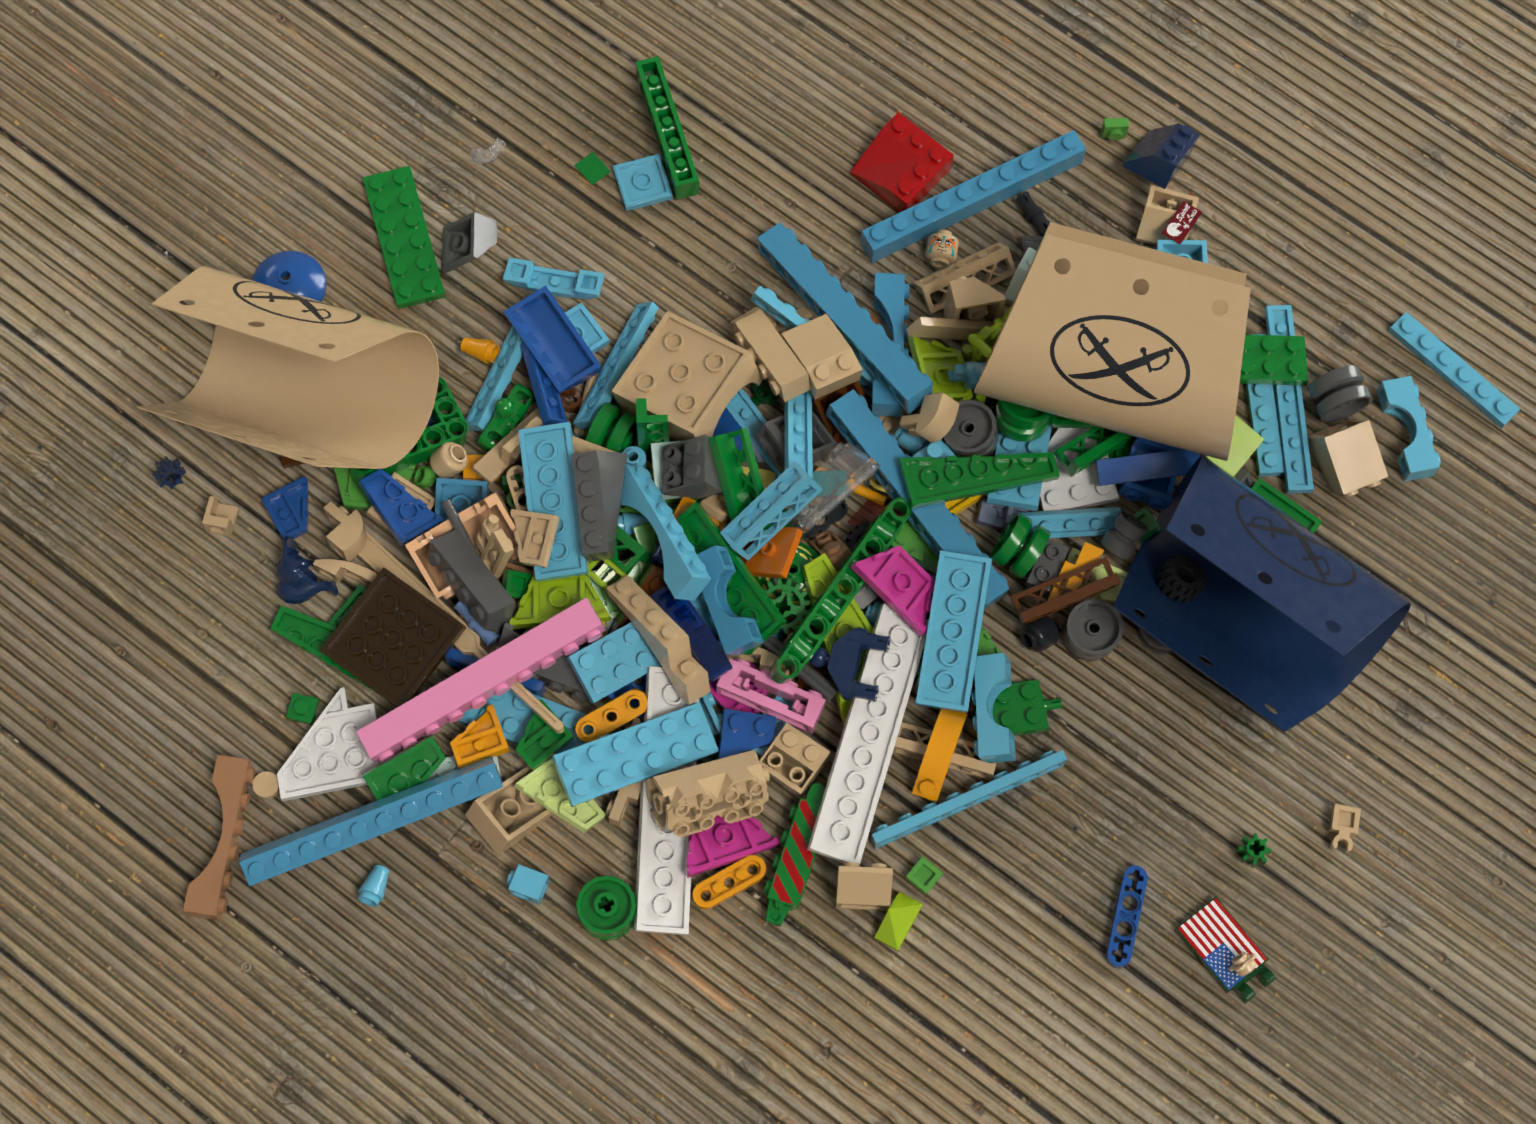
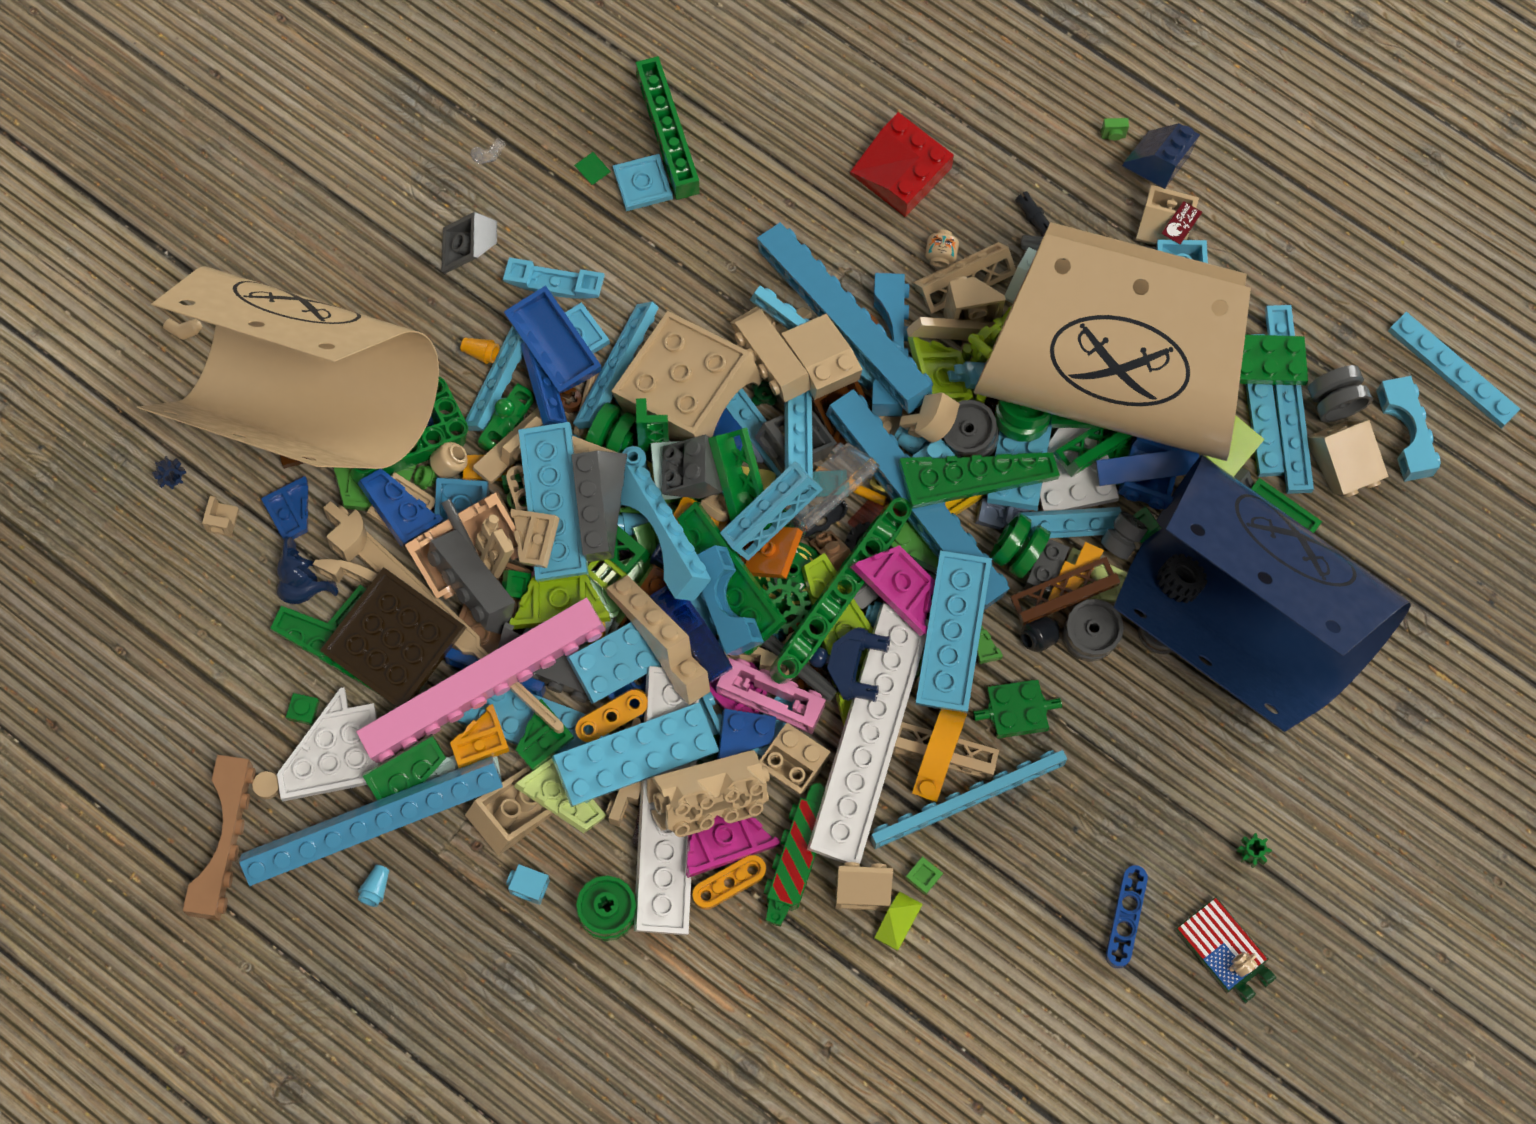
(183, 330): none -> tan arm
(304, 271): blue dish -> none
(404, 237): green plate -> none
(487, 636): medium blue pin -> none
(972, 196): dark azure brick -> none
(991, 677): medium azure arch -> none
(1345, 823): tan plate -> none

